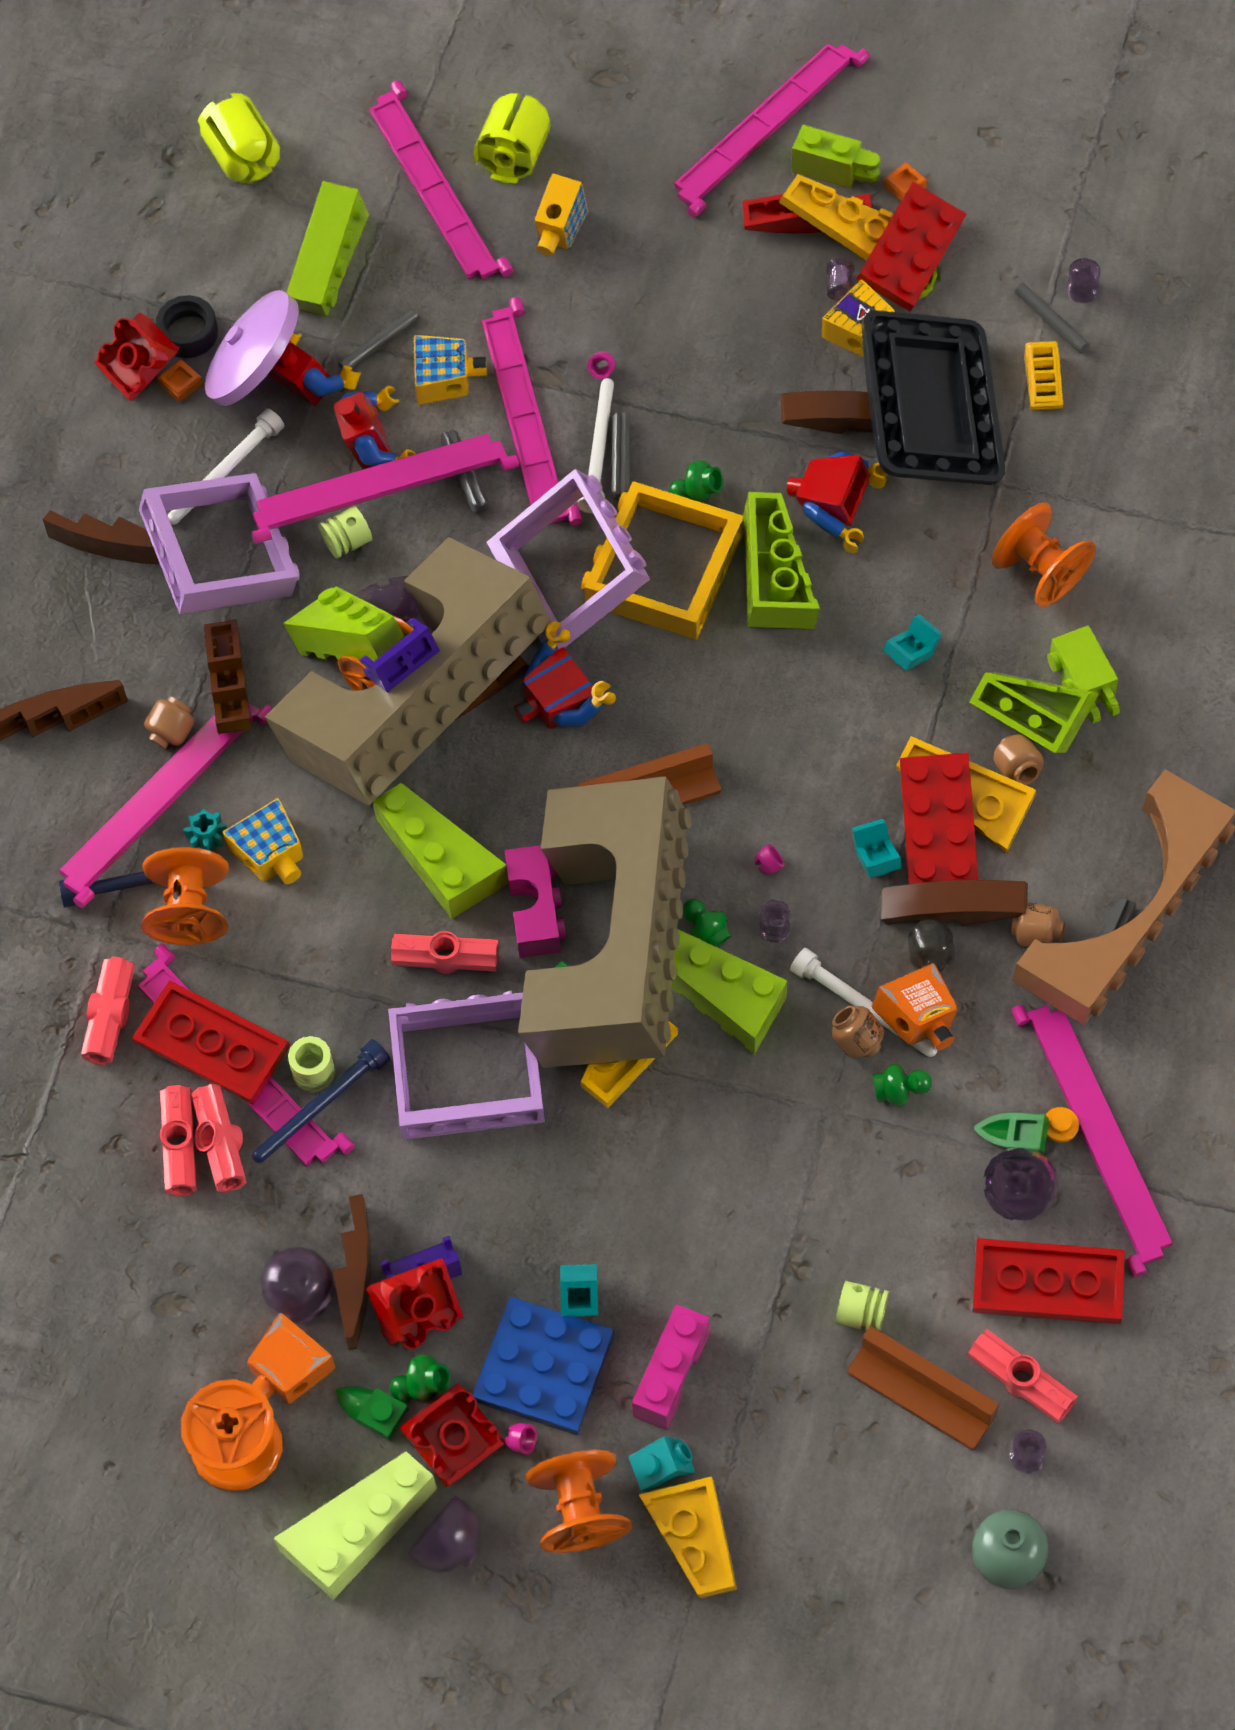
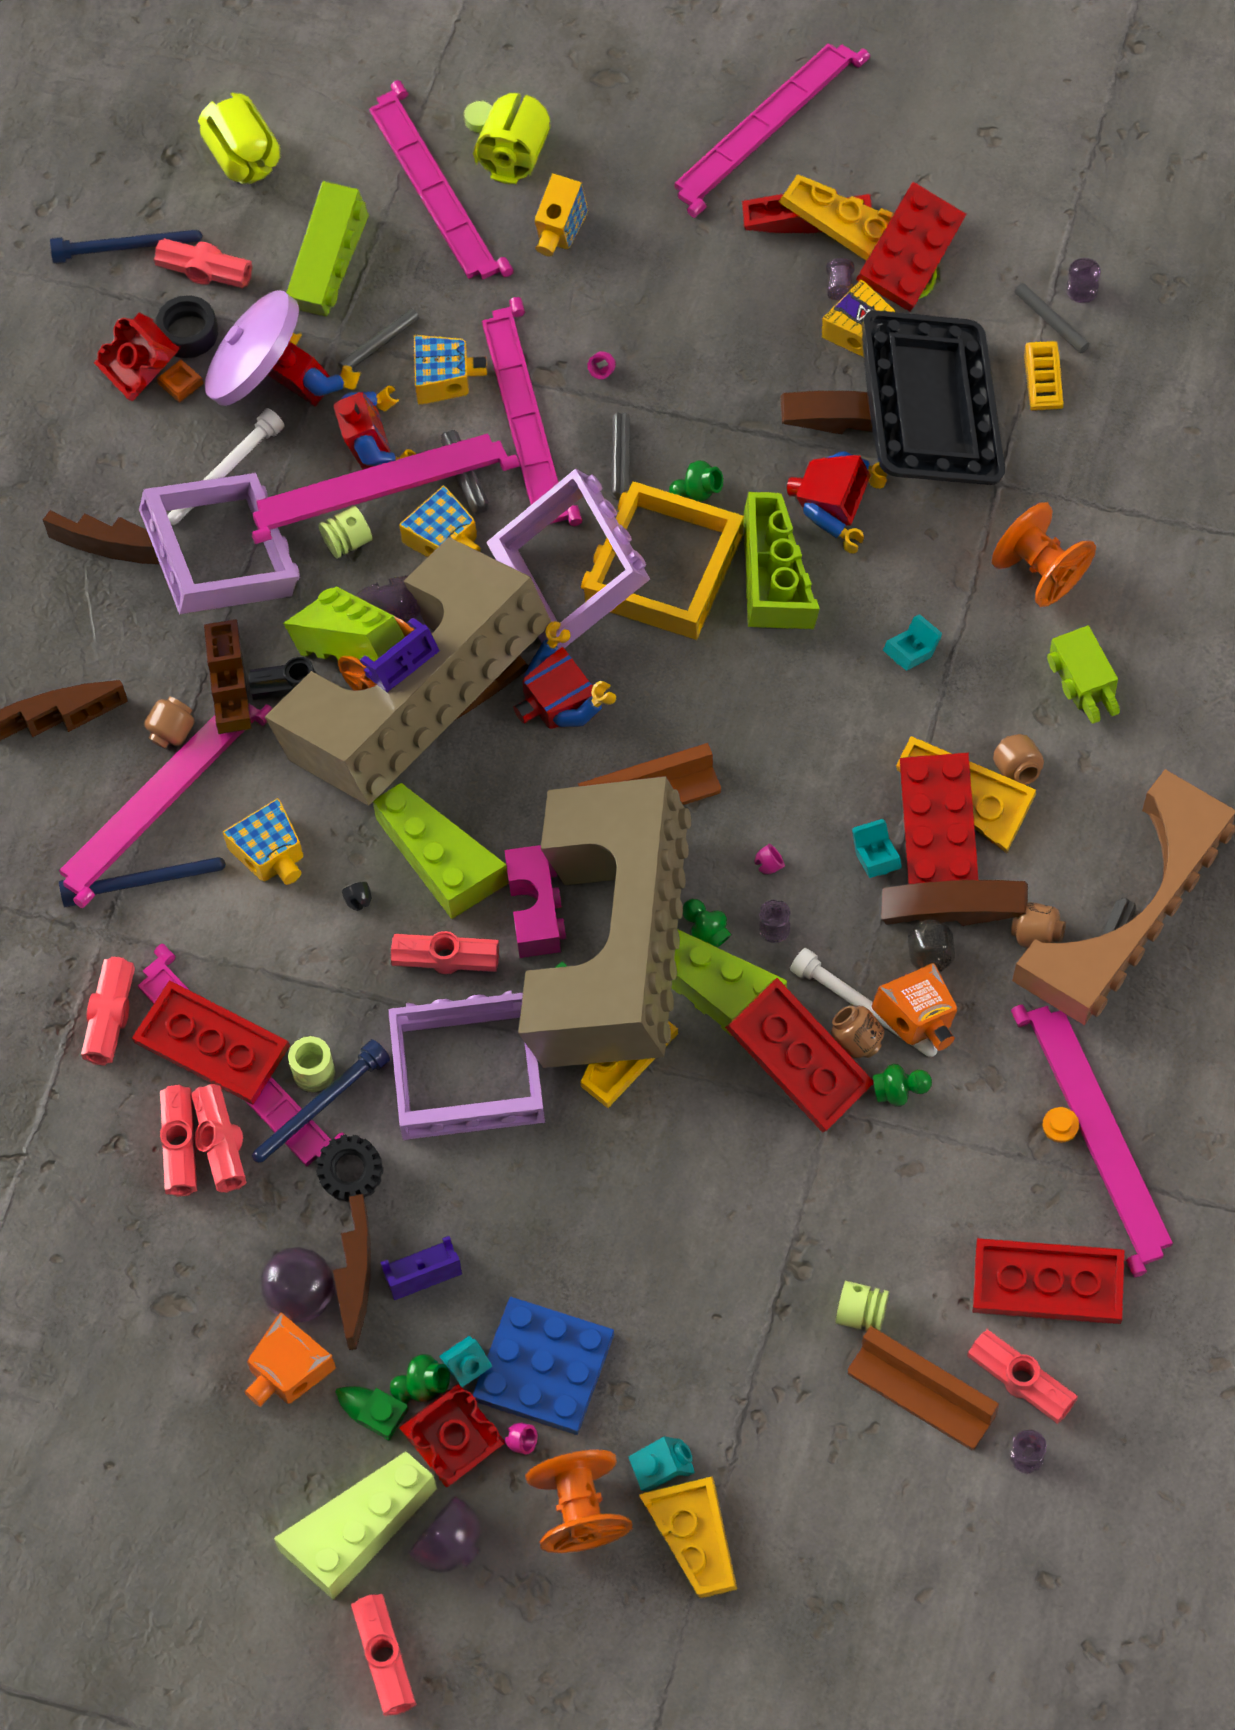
(63, 249): none -> dark blue piece
(186, 873): orange piece -> none
(201, 822): teal gear -> none
(203, 263): none -> coral piece
(232, 1435): orange piece -> none
(278, 680): none -> black piece
(349, 1146): none -> black tyre
(357, 895): none -> black hinge
(388, 1676): none -> coral piece
(415, 1304): red slope -> none
(437, 520): none -> torso
(466, 1360): none -> teal bracket
(476, 115): none -> yellowish green tile
(579, 1290): teal brick -> none
(600, 436): white piece -> none
(668, 1368): dark pink arch -> none
(799, 1055): none -> red plate
(833, 158): lime hinge -> none
(901, 179): orange tile -> none
(1010, 1549): sand green cylinder -> none
(1015, 1130): green plate -> none
(1020, 1183): clear purple cylinder -> none
(1035, 708): lime wedge -> none

